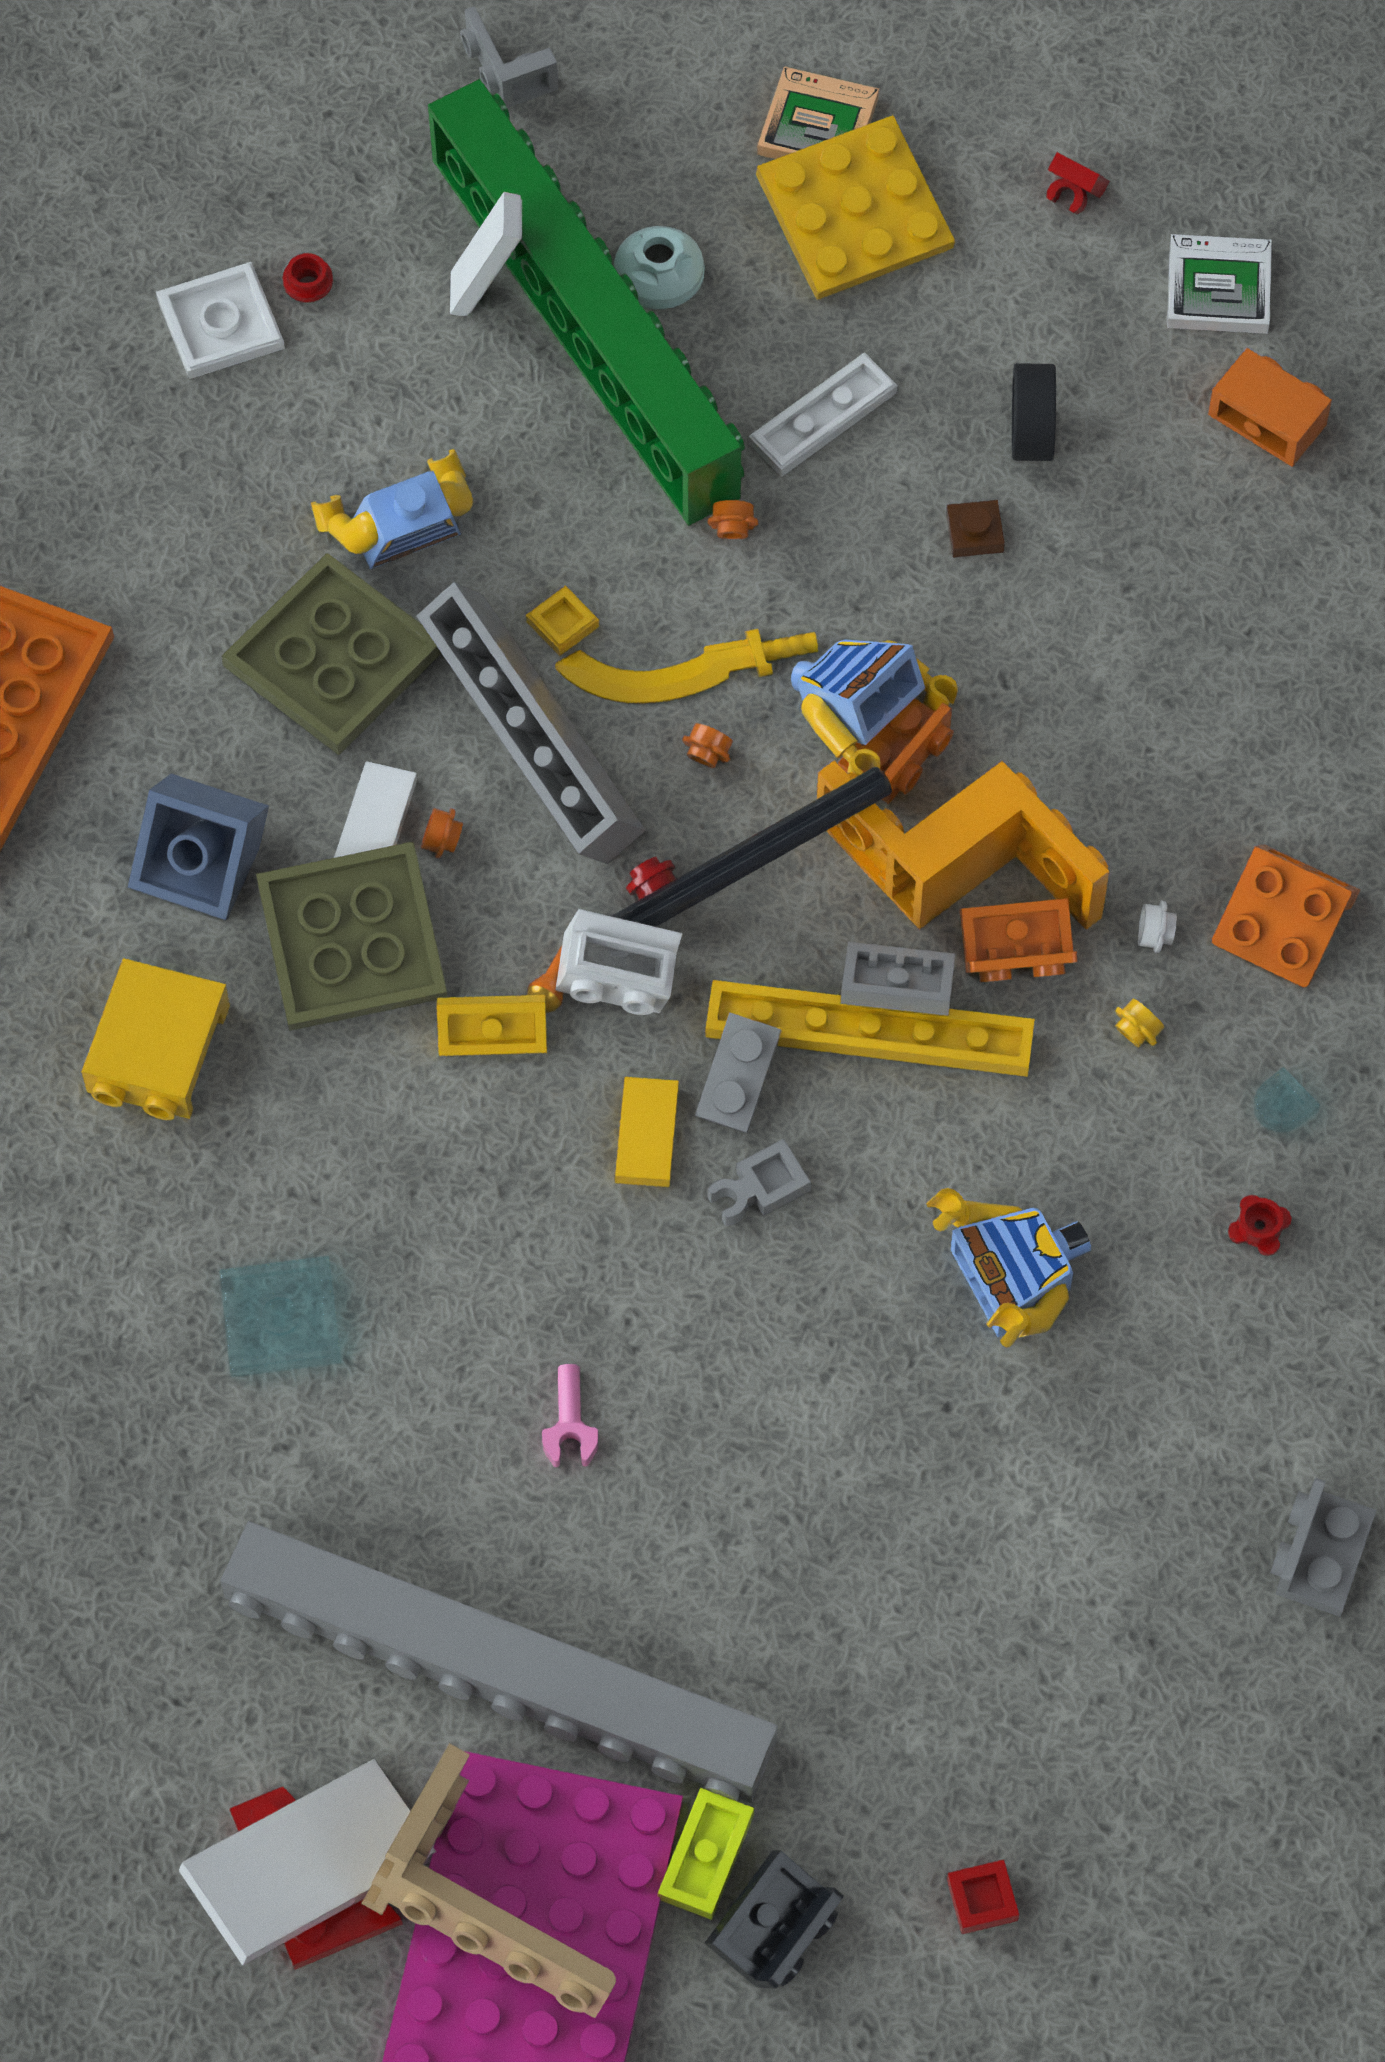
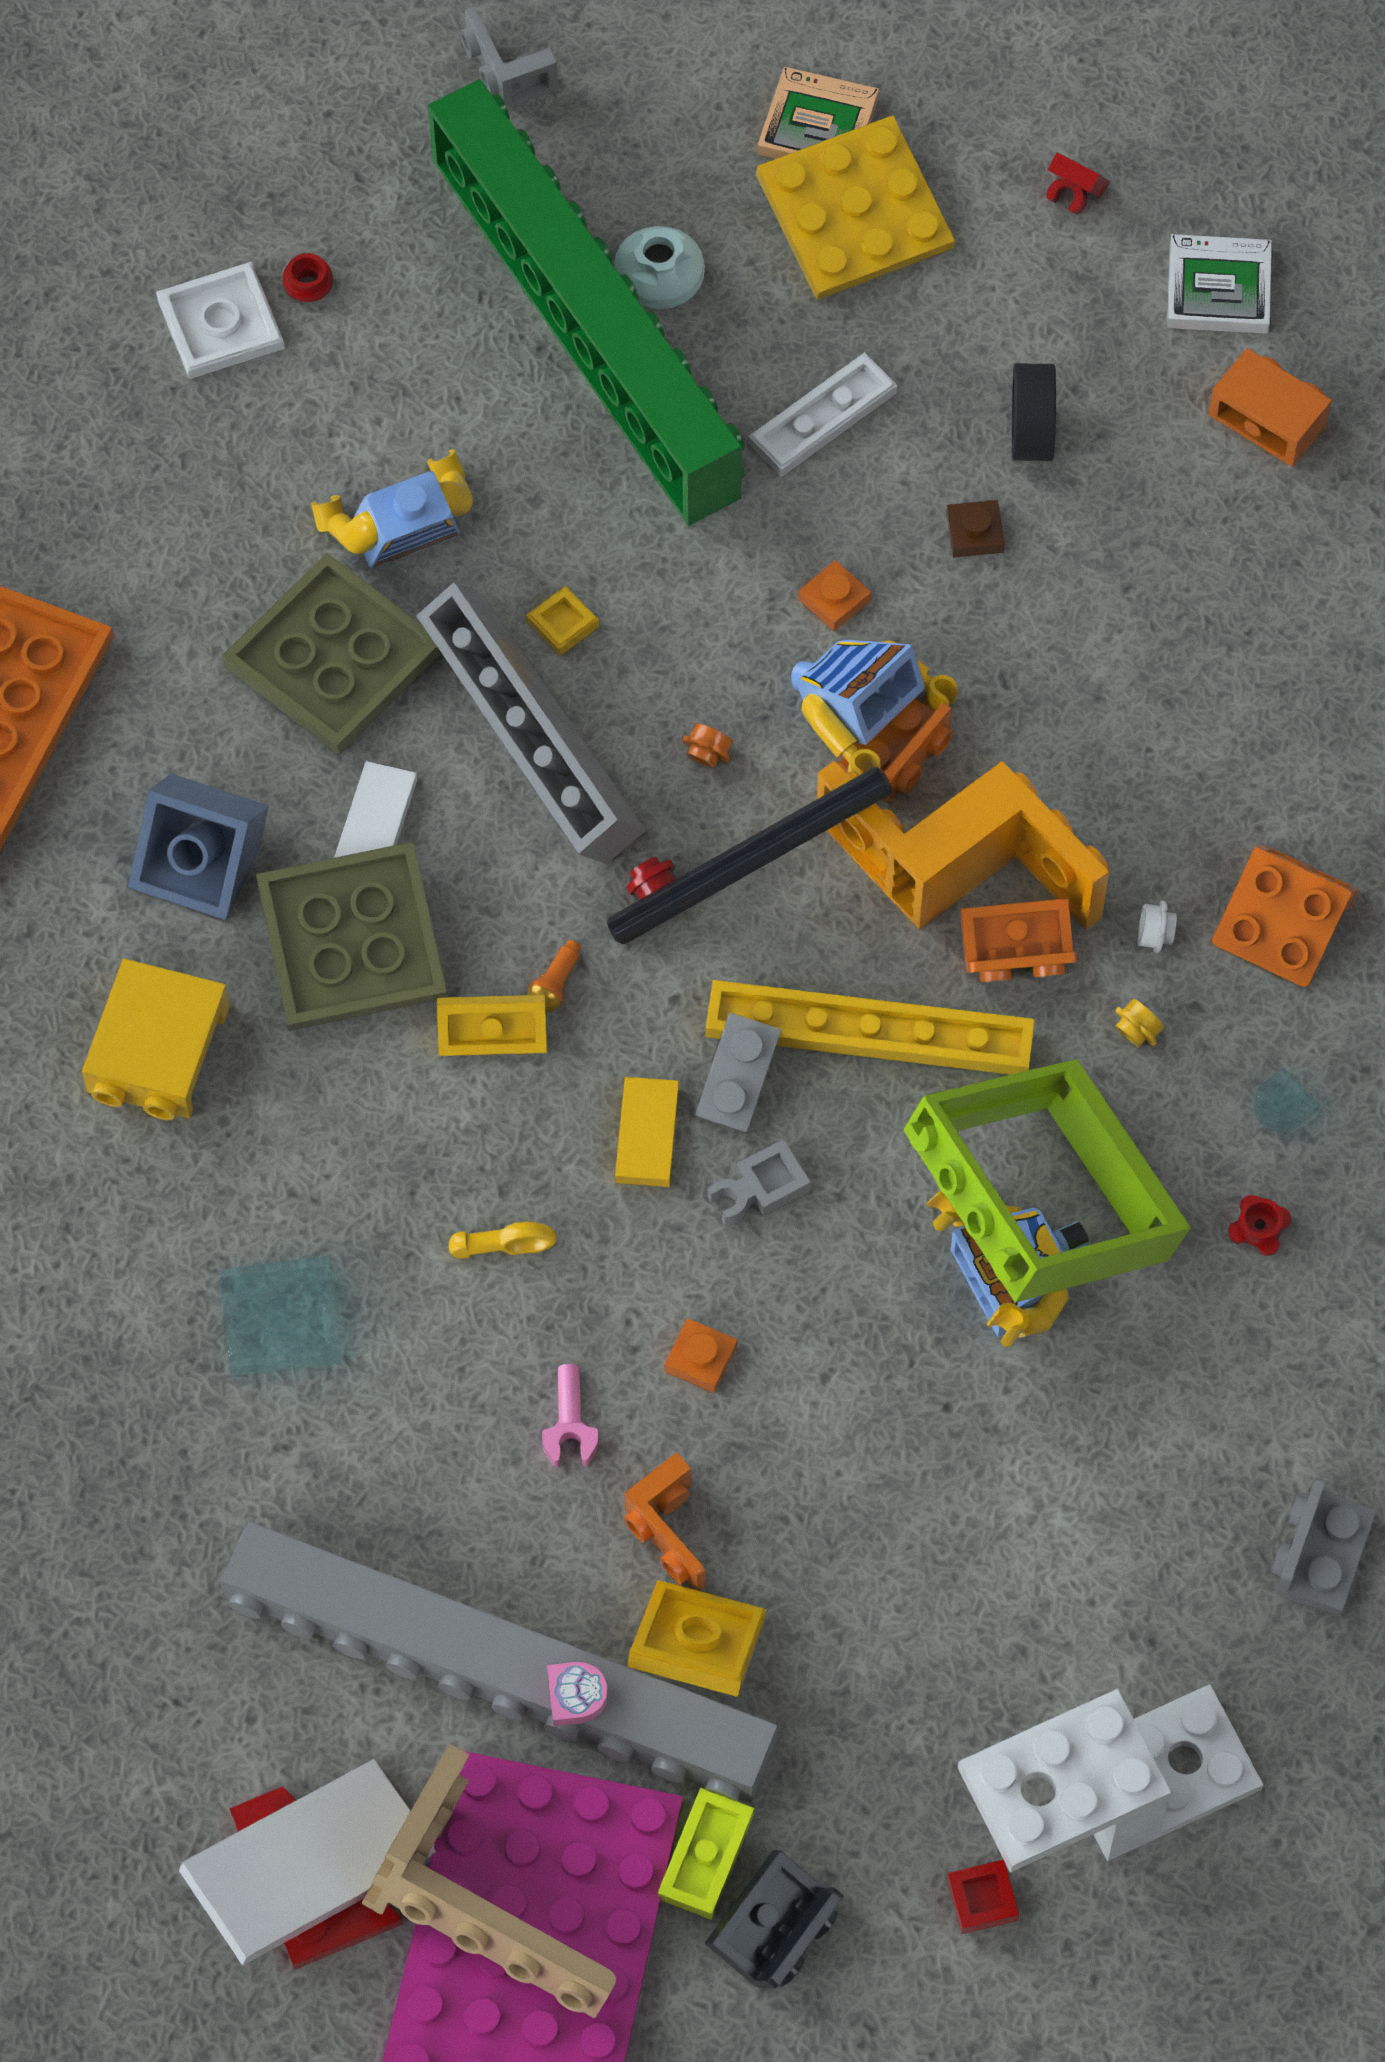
(441, 832): orange plate -> none
(486, 254): white tile -> none
(514, 1239): none -> yellow piece
(576, 1692): none -> tile
(617, 962): white window -> none
(664, 1491): none -> orange bracket
(684, 678): yellow sword -> none
(697, 1638): none -> yellow tile
(700, 1355): none -> orange plate
(733, 519): orange plate -> none
(834, 595): none -> orange plate
(898, 978): light grey bracket -> none
(1099, 1143): none -> lime window
(1109, 1776): none -> white bracket

